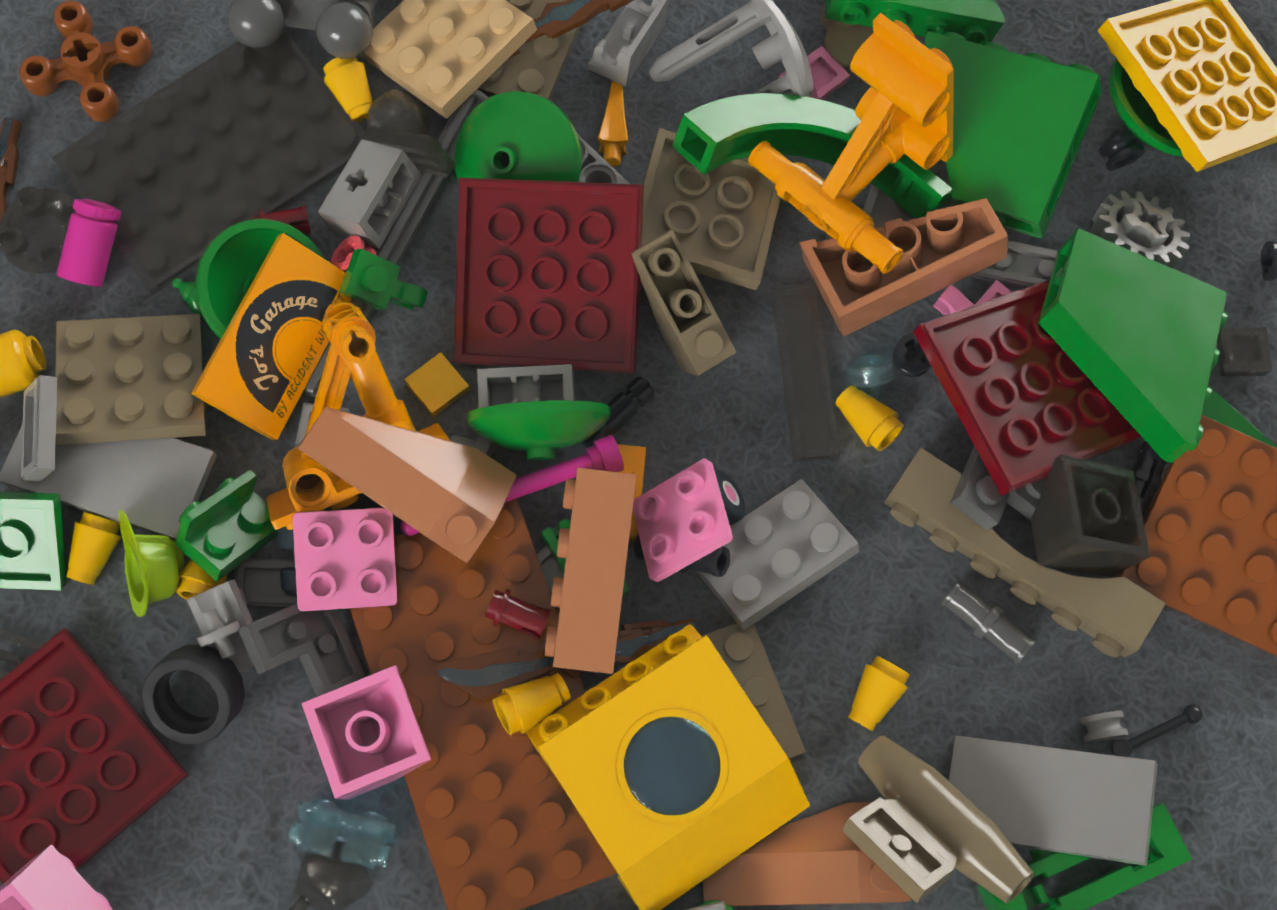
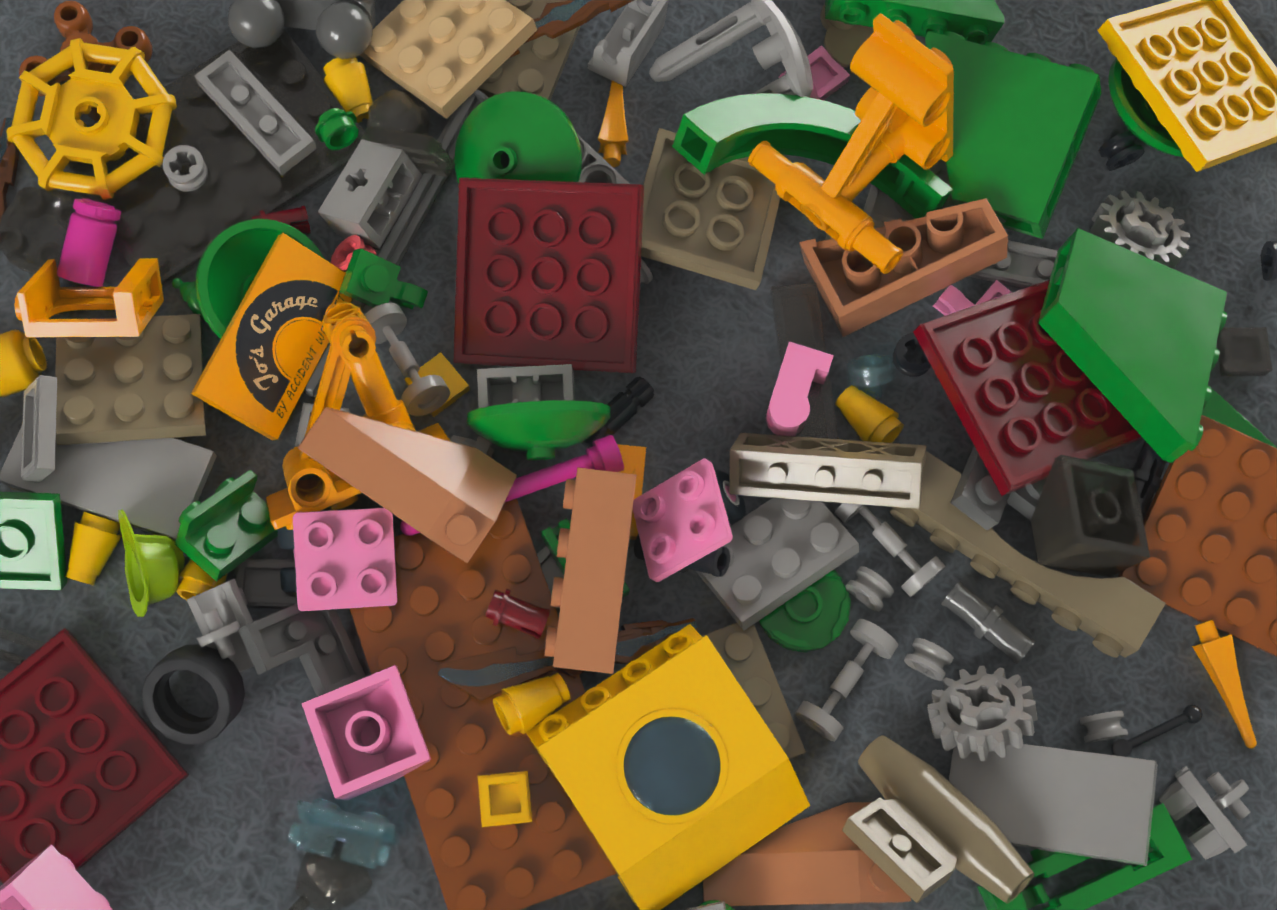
(105, 139): none -> yellow plate
(134, 300): none -> light orange panel
(172, 166): none -> light grey bush
(255, 112): none -> light grey plate
(337, 128): none -> green plate
(424, 393): none -> light grey wheel
(504, 799): none -> yellow tile
(681, 306): dark tan slope -> none
(789, 400): none -> bright pink leg
(801, 628): none -> green tile
(827, 470): none -> fence
(869, 588): none -> light grey bush
(874, 640): none -> light grey wheel
(877, 692): yellow cone -> none
(895, 546): none -> light grey wheel
(929, 659): none -> light grey bush
(982, 713): none -> light grey gear
(1218, 832): none -> light grey hips
(1220, 662): none -> light orange piece

